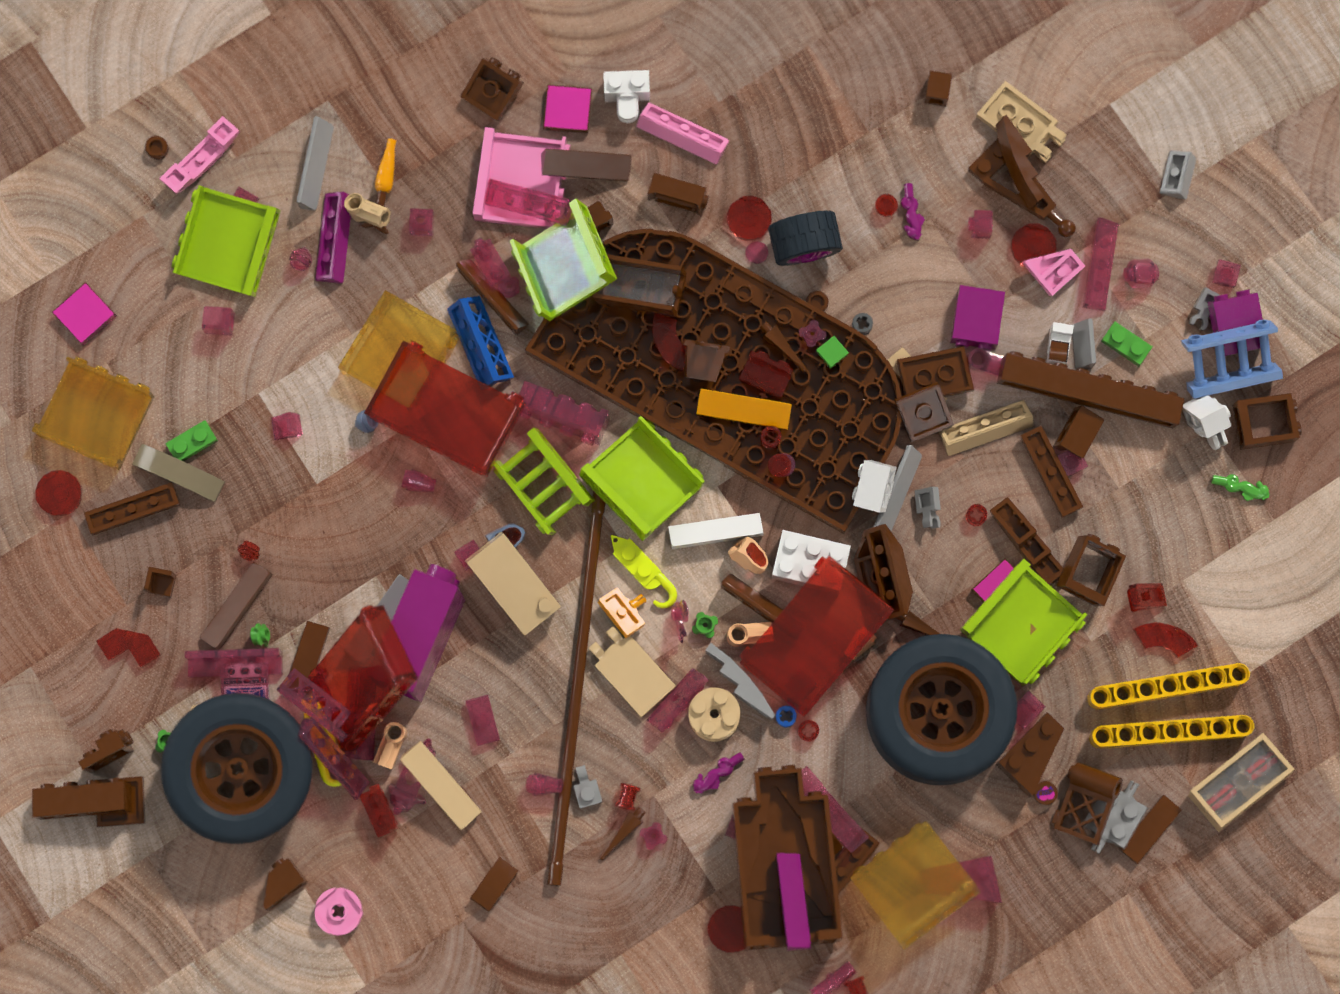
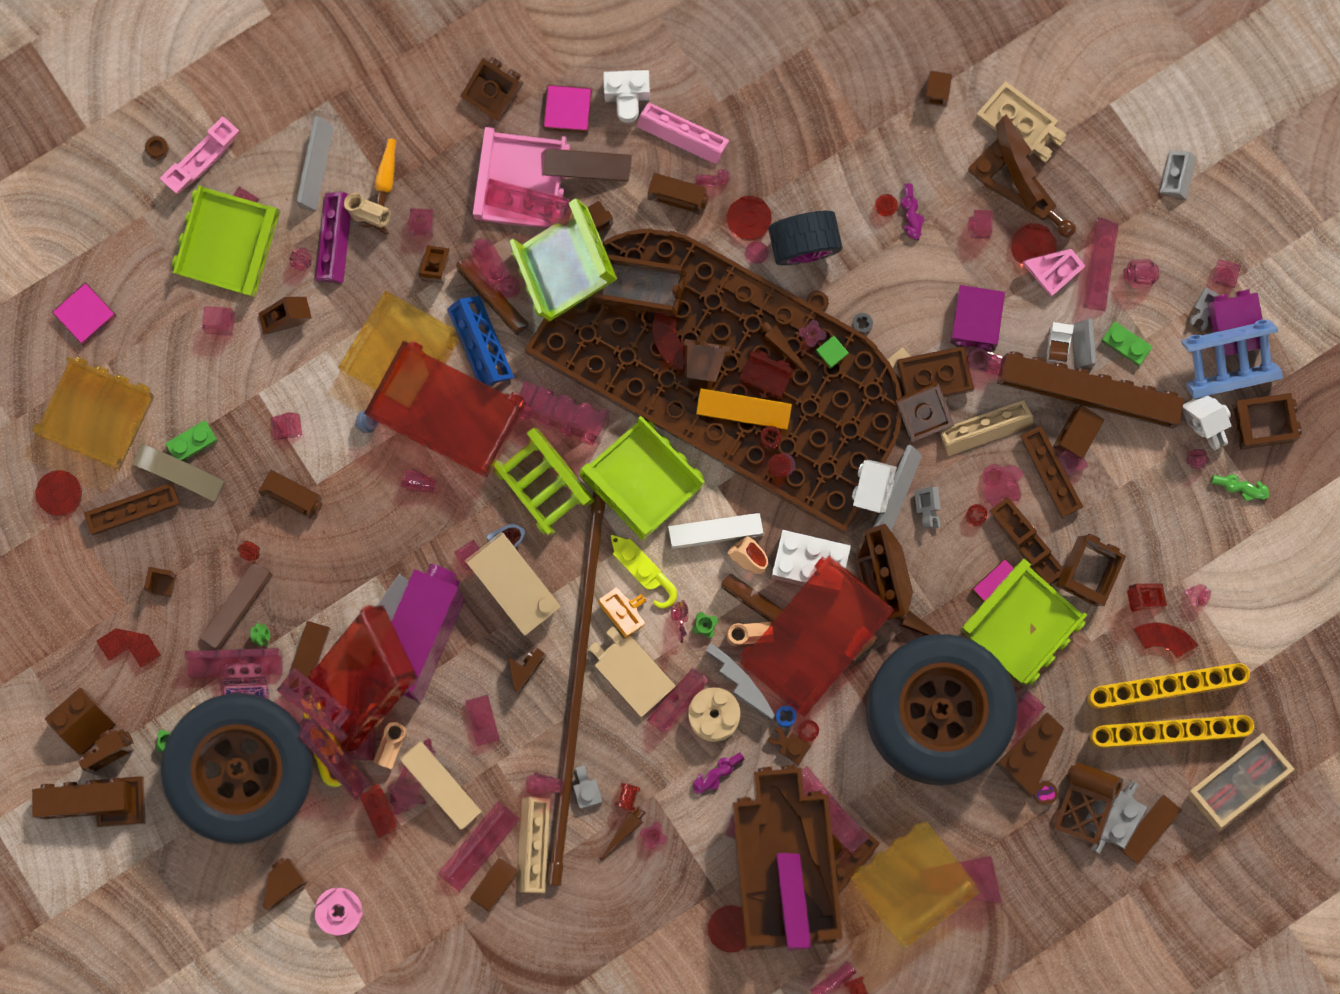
(79, 721): none -> reddish brown slope
(284, 314): none -> reddish brown slope
(291, 494): none -> reddish brown window
(434, 264): none -> reddish brown slope
(478, 846): none -> clear pink slope
(521, 674): none -> reddish brown slope
(533, 845): none -> tan slope
(721, 178): none -> clear pink arm
(792, 747): none -> reddish brown plate
(1004, 486): none -> clear pink plate
(1197, 458): none -> clear pink plate
(1198, 595): none -> clear pink plate

